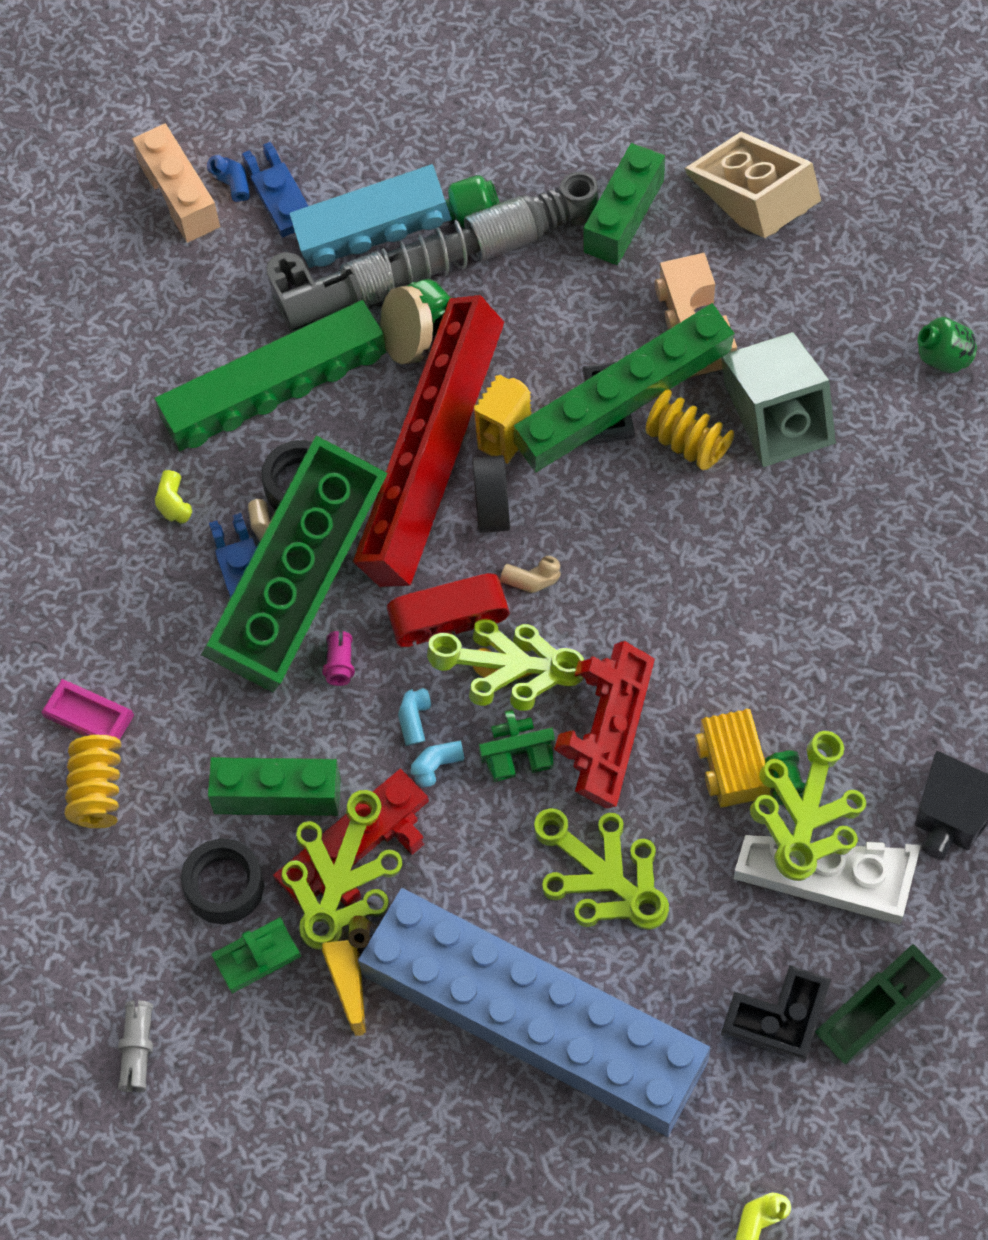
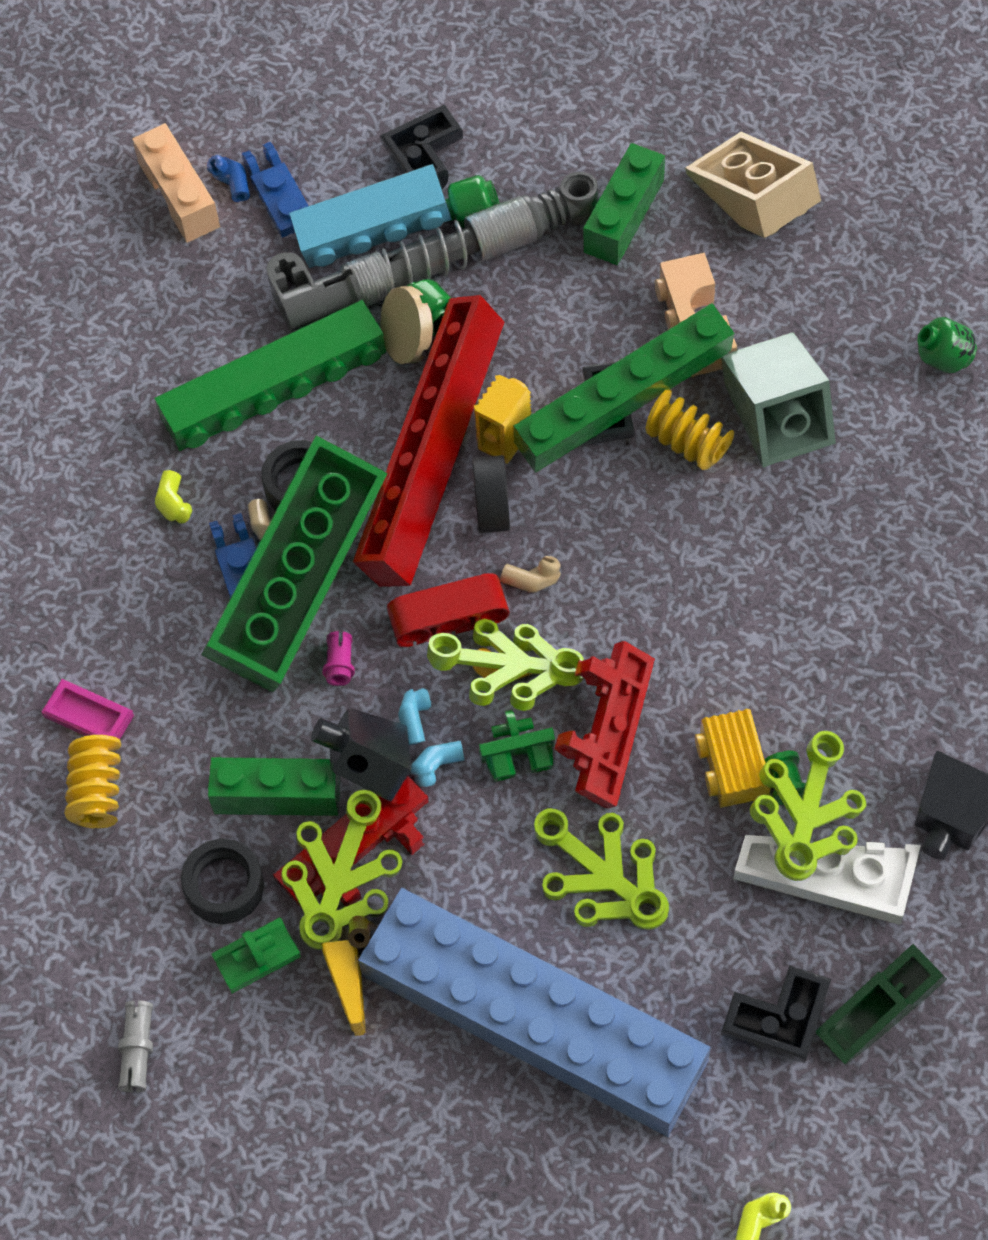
(367, 750): none -> black torso
(416, 141): none -> black brick

